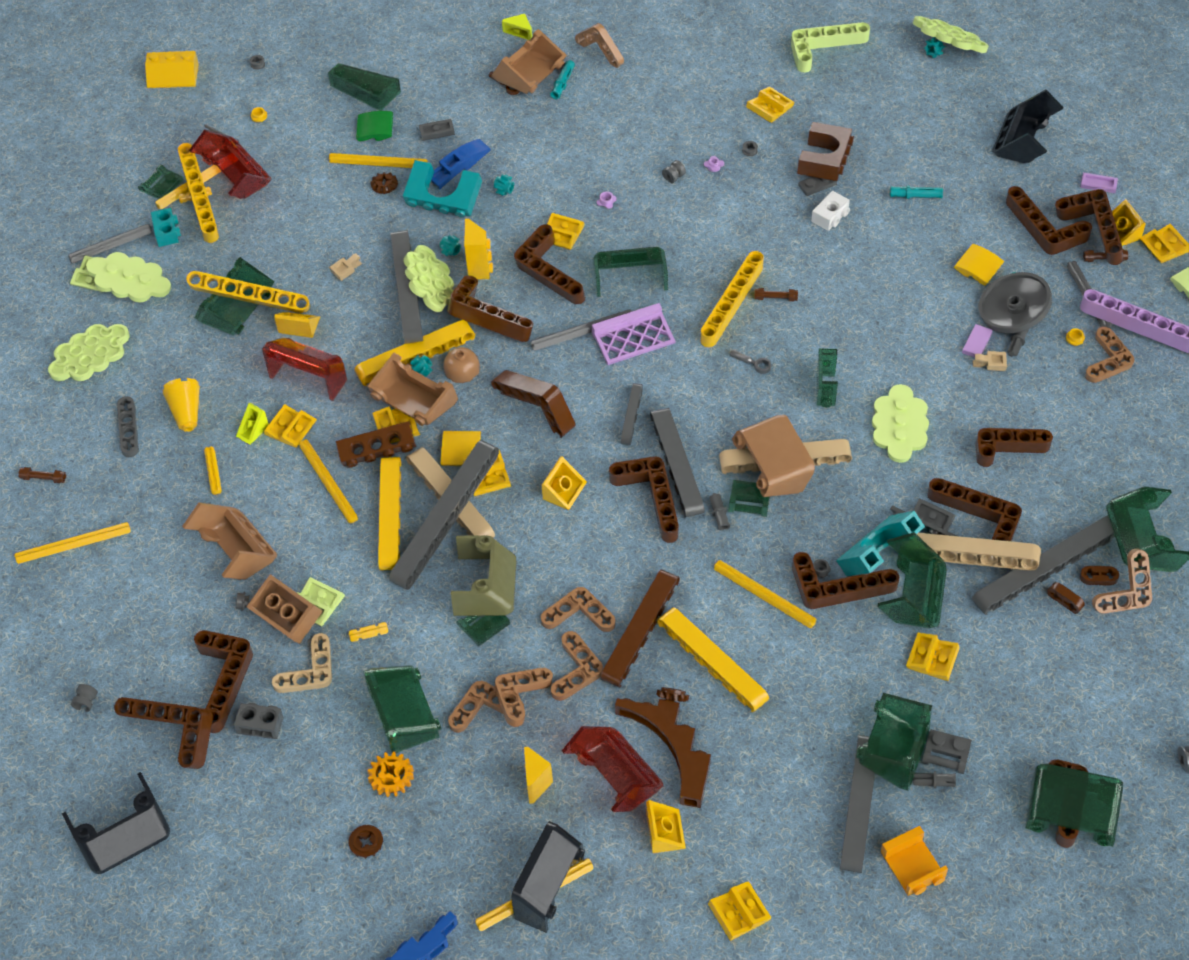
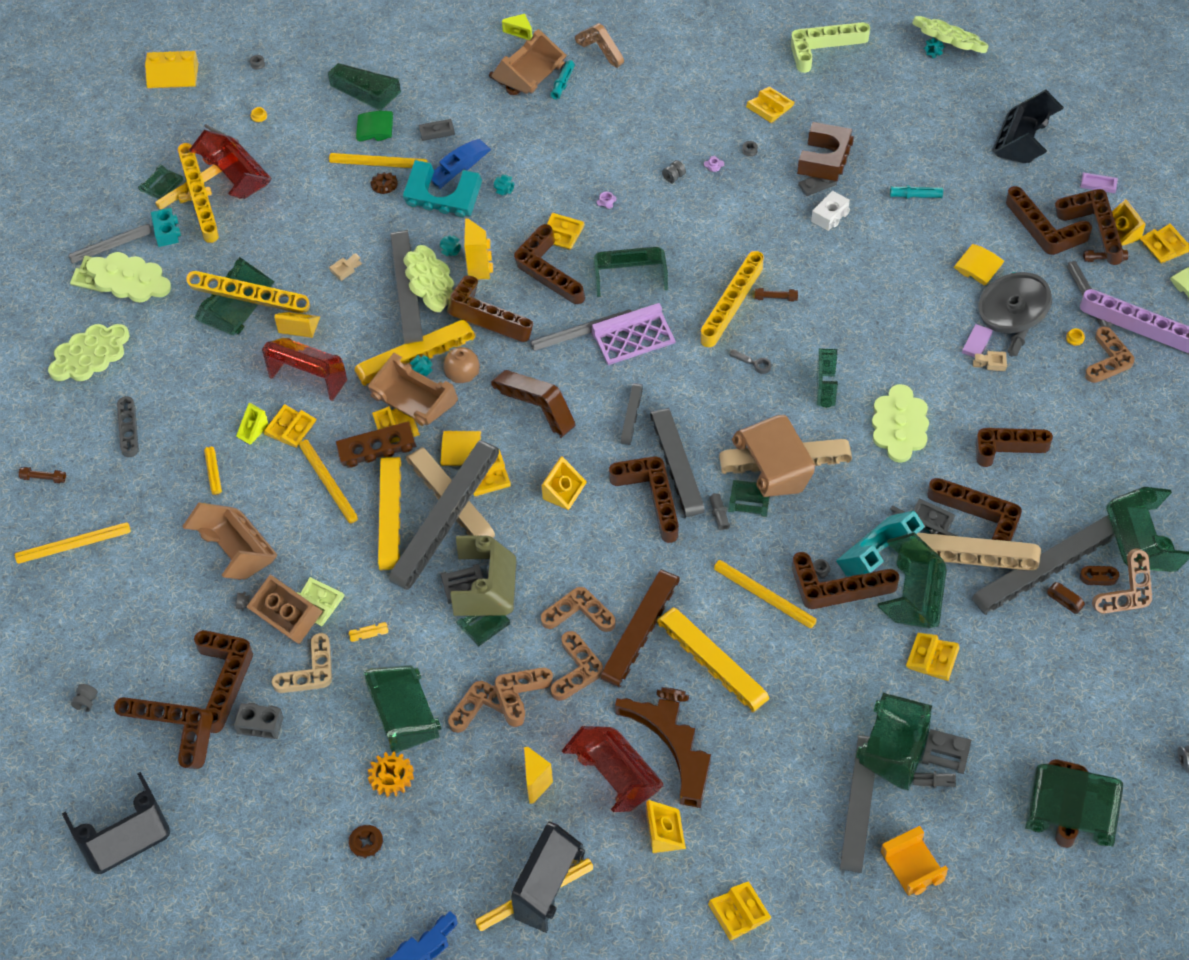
(183, 402): yellow cone -> none
(462, 584): none -> dark grey plate

